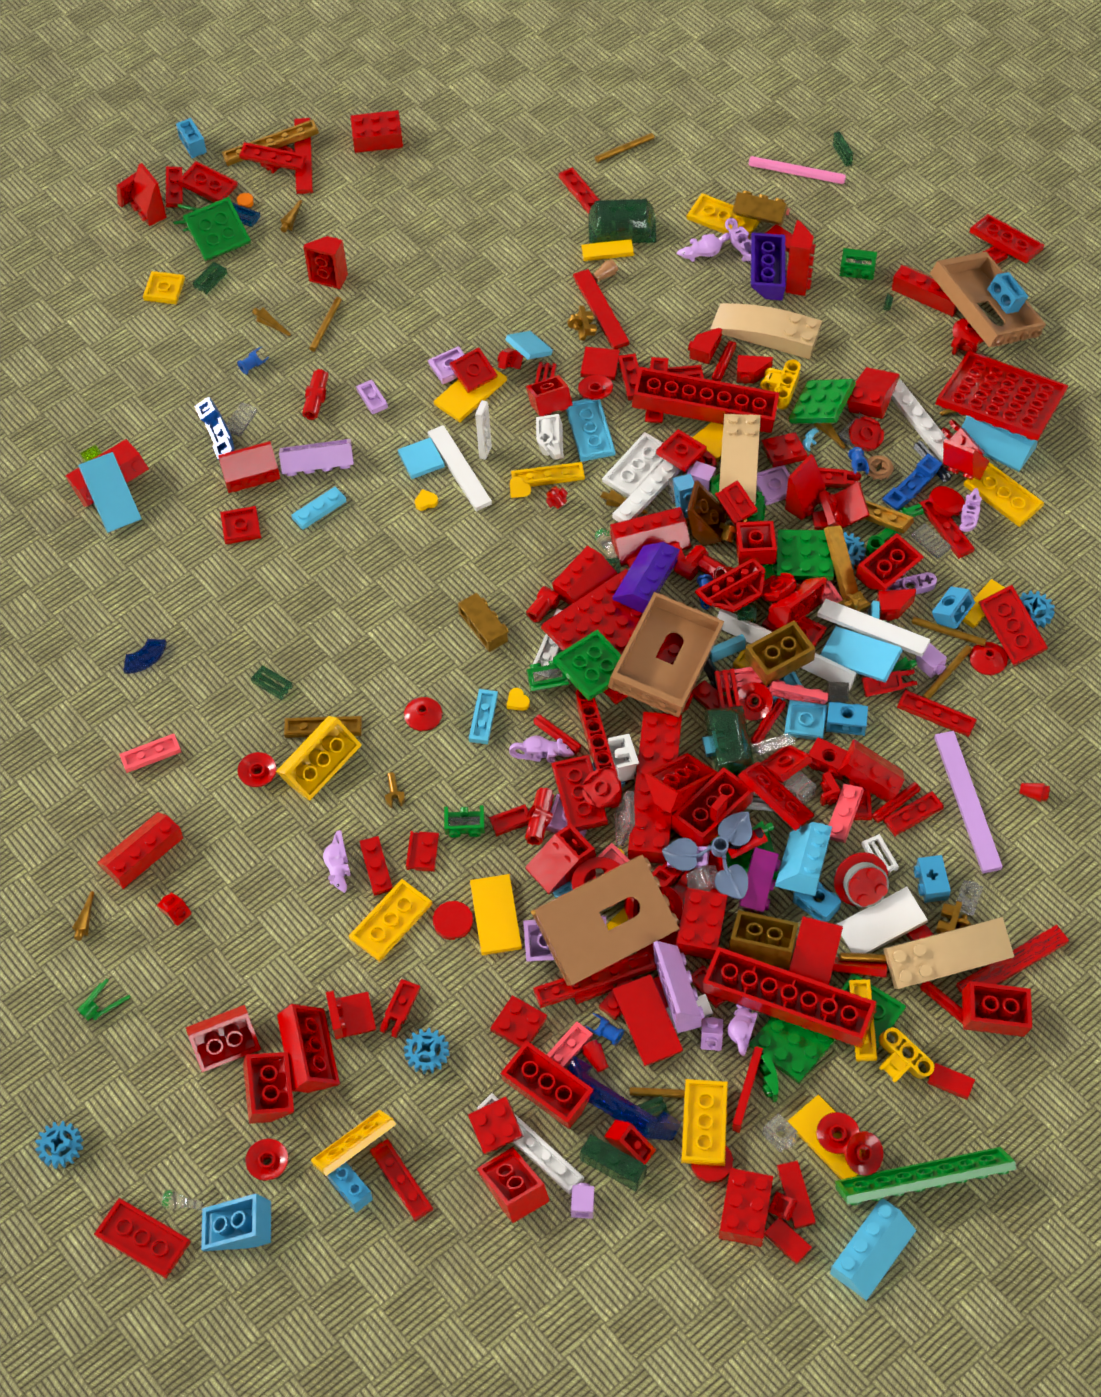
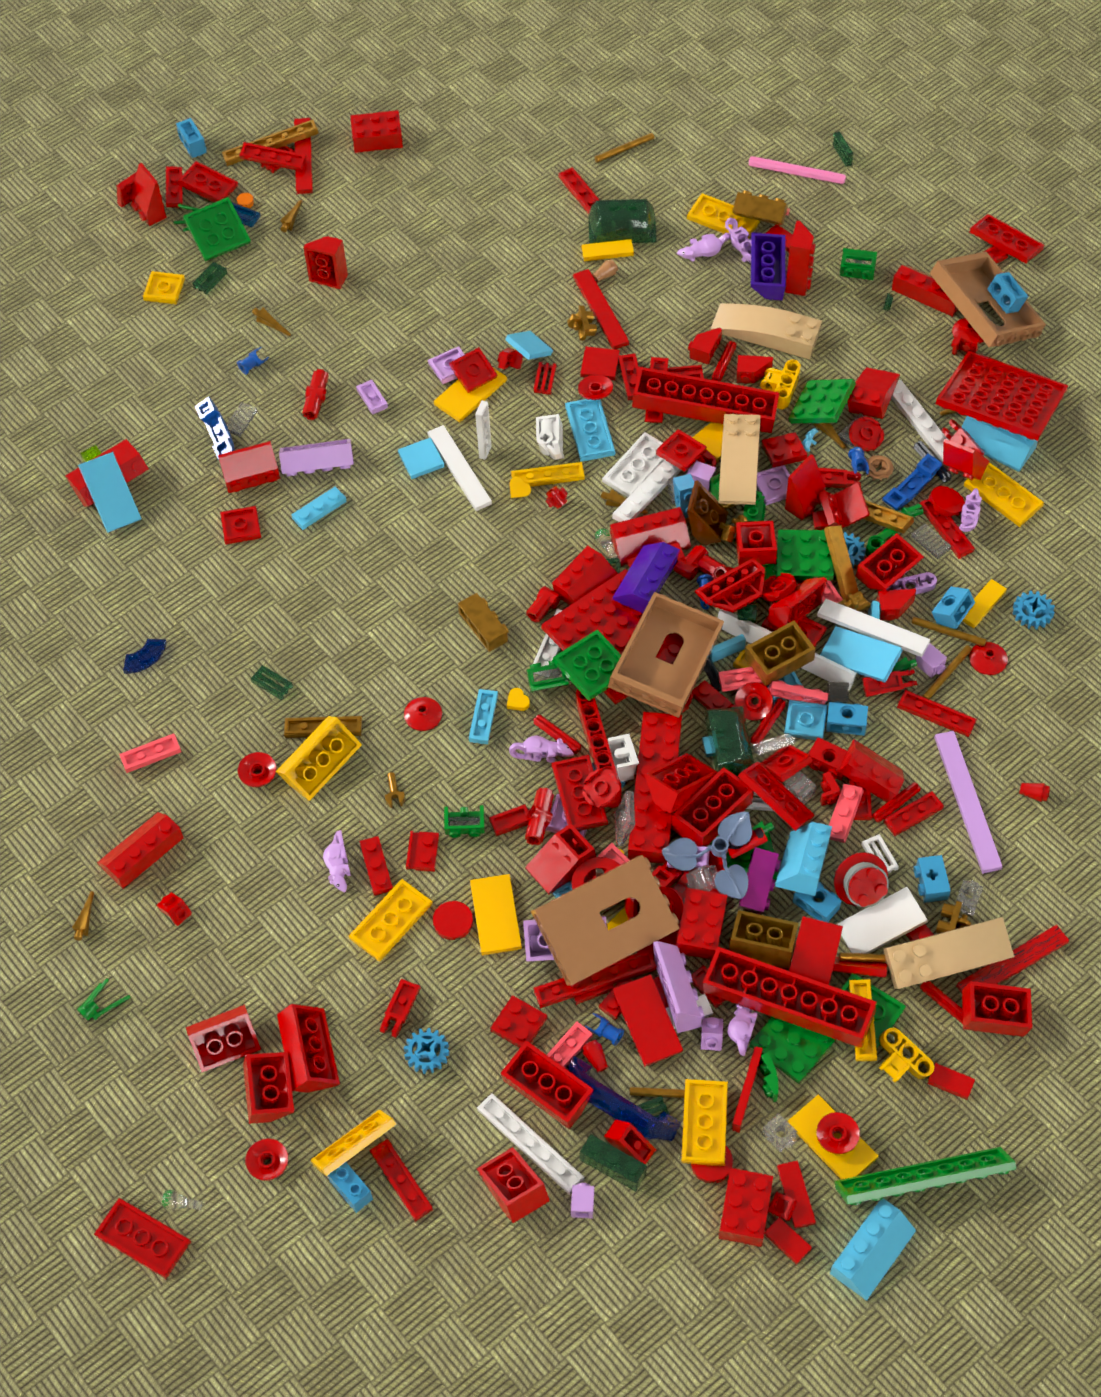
(53, 1138): dark azure gear -> none
(237, 1224): dark azure slope -> none
(325, 324): pearl gold bar -> none
(350, 1014): red bracket -> none
(426, 500): yellow tile -> none
(495, 1125): red plate -> none
(549, 396): red brick -> none
(718, 807): red tile -> none
(734, 687): red tile -> none
(736, 502): red plate -> none
(871, 1153): red dish -> none
(1013, 625): red tile -> none

